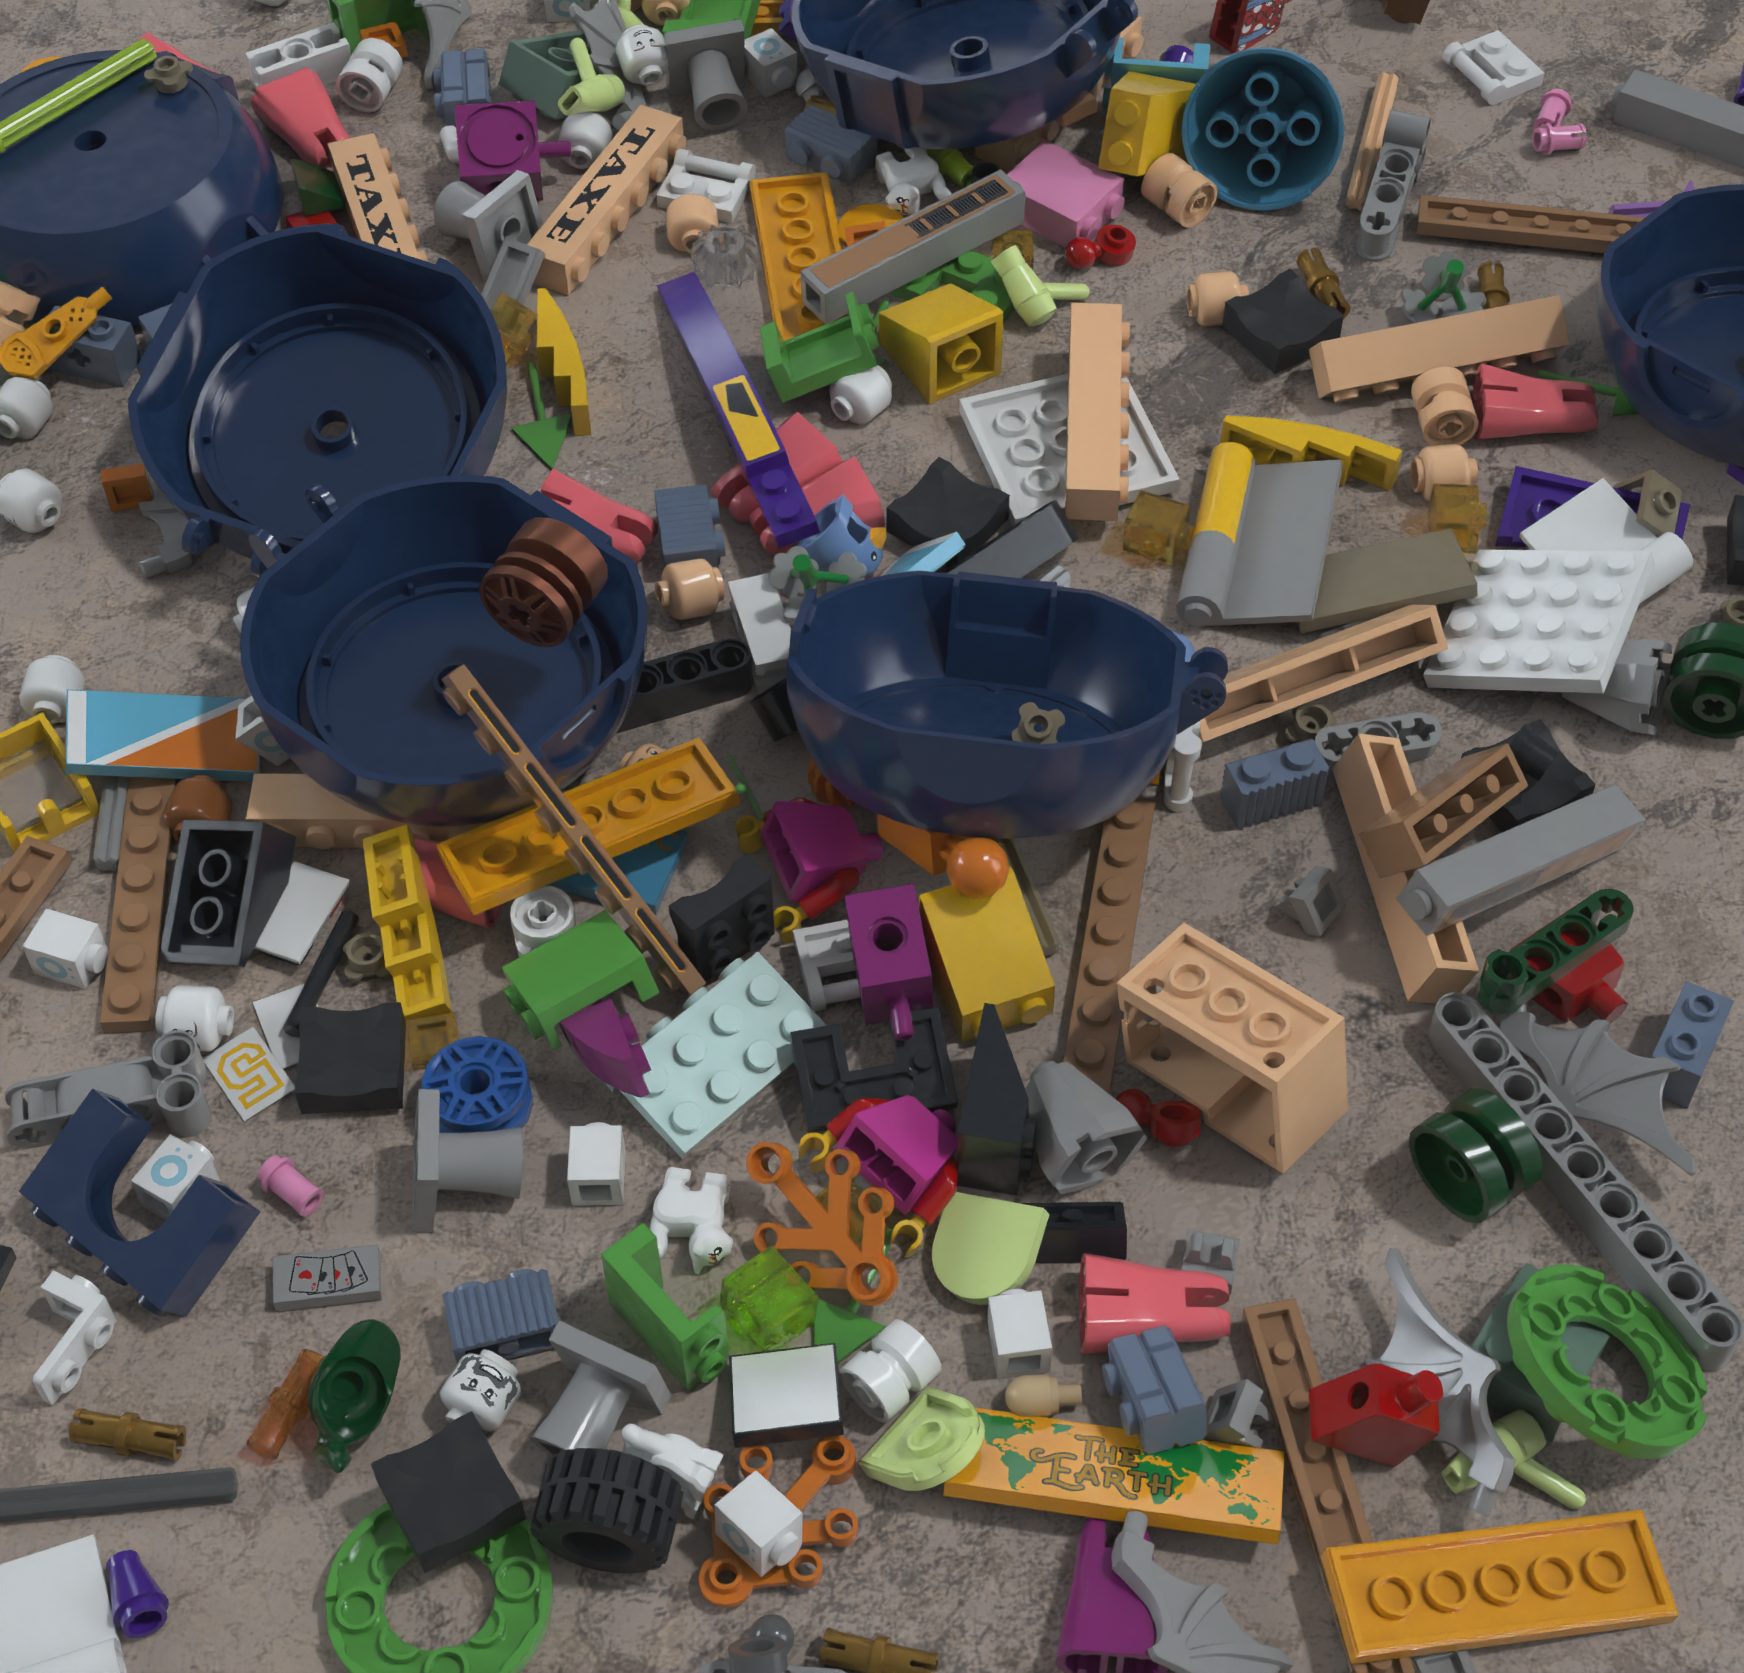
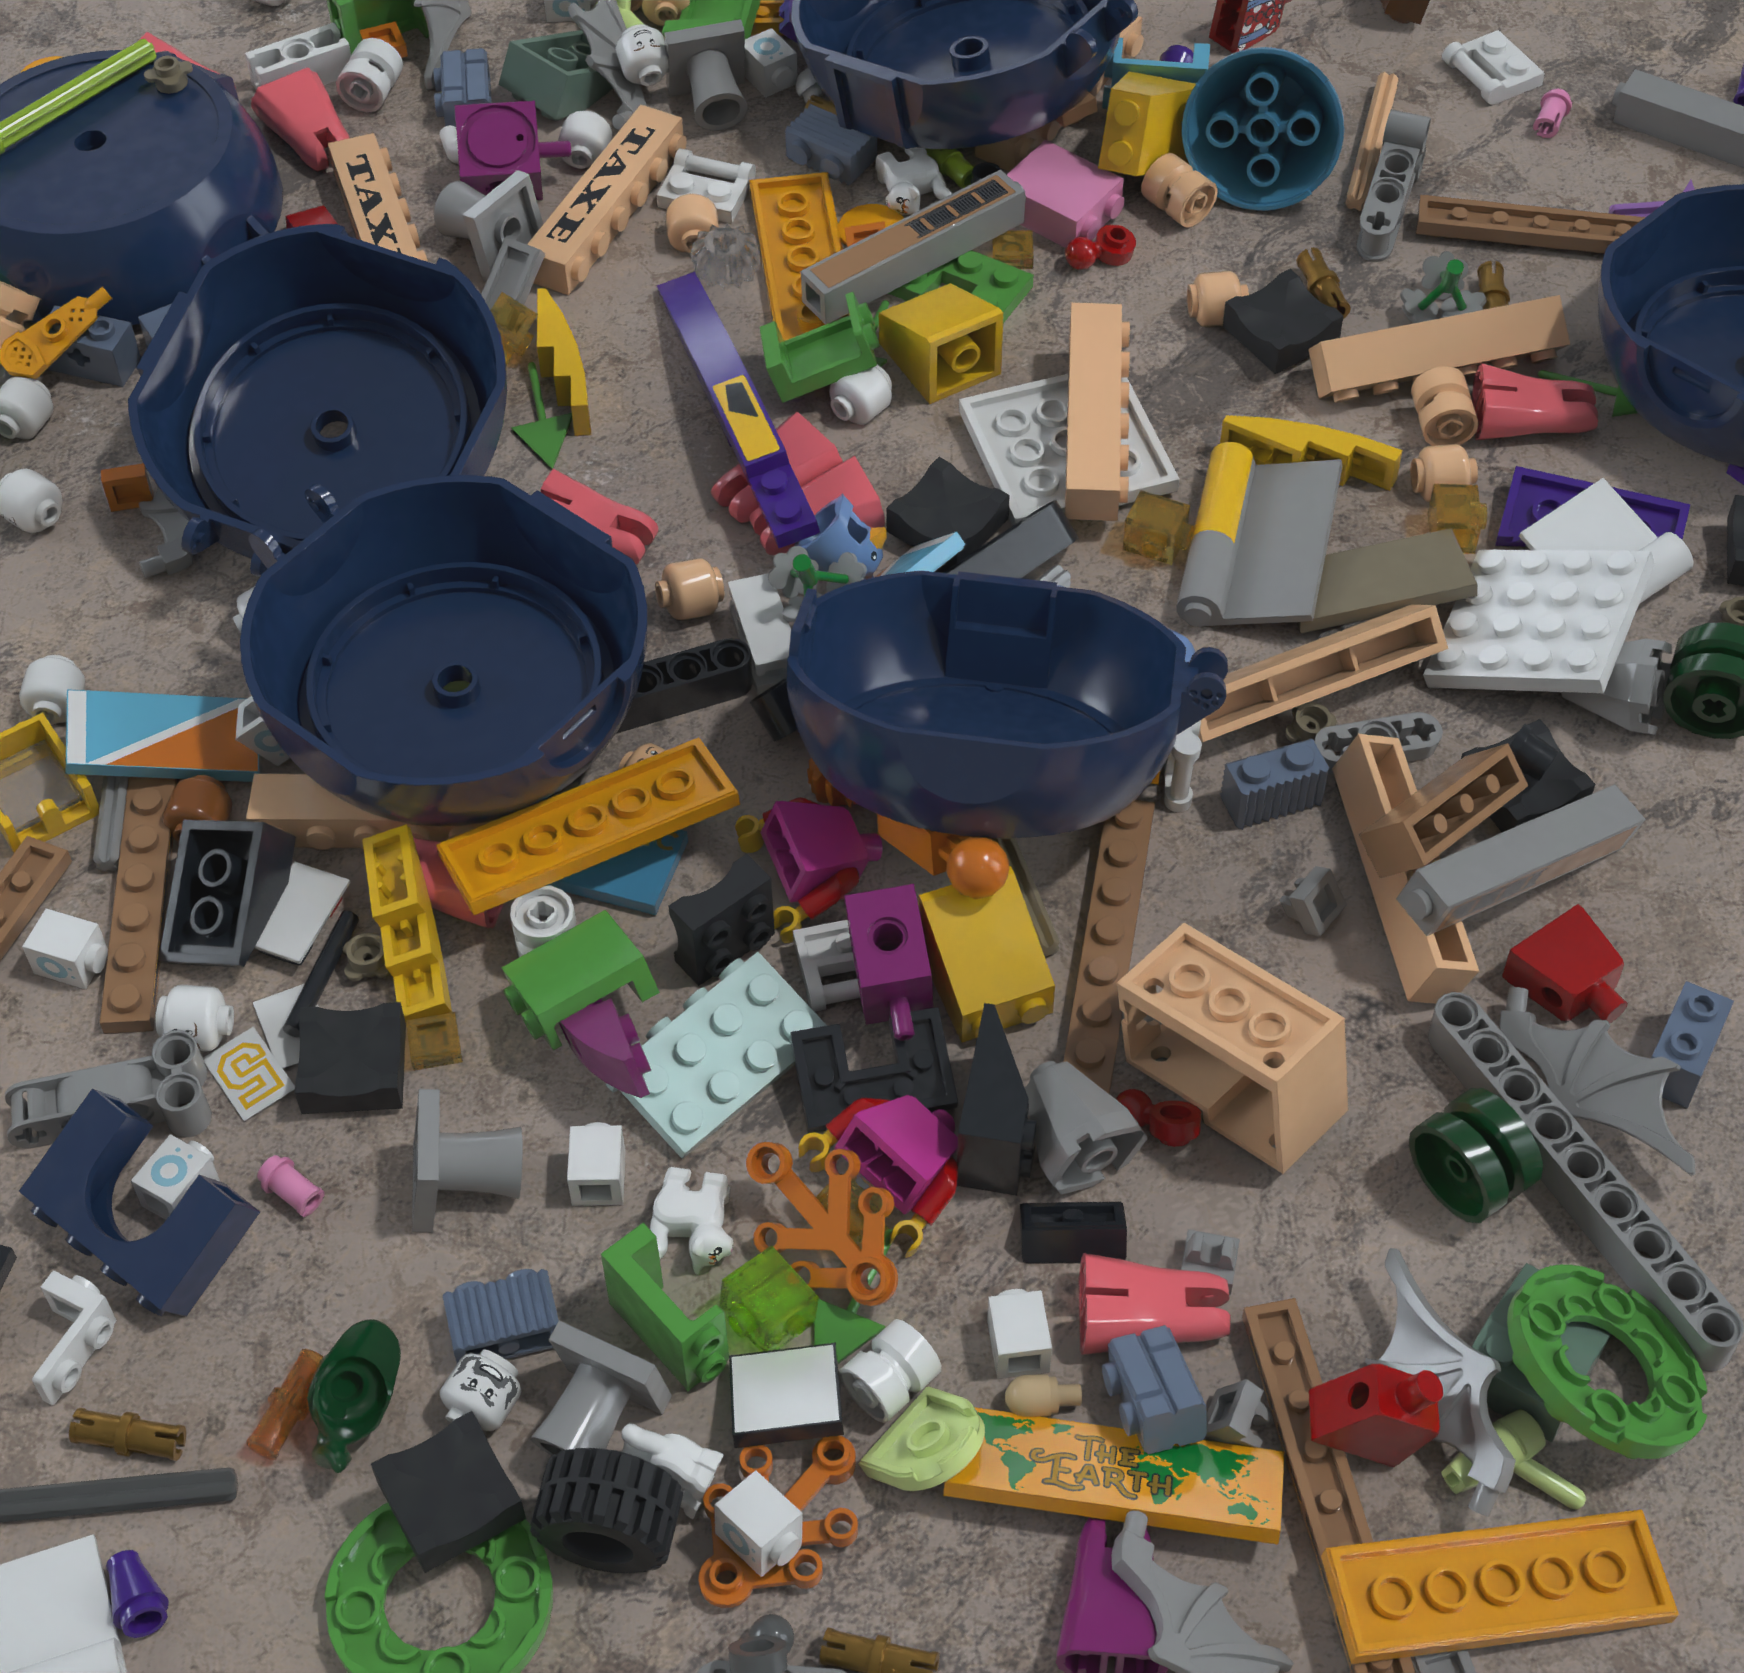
(316, 188): dark green slope -> none
(327, 1278): light grey tile -> none
(478, 1066): blue wheel -> none
(543, 582): copper wheel -> none
(559, 816): medium nougat plate -> none
(595, 91): yellowish green piece -> none
(687, 524): sand blue brick -> none
(744, 787): bright green piece -> none
(986, 1246): yellowish green tile -> none
(1028, 293): yellowish green piece -> none
(1032, 716): dark tan plate -> none
(1503, 995): dark green beam -> none
(1558, 138): bright pink pin -> none
(1658, 501): dark tan bracket -> none

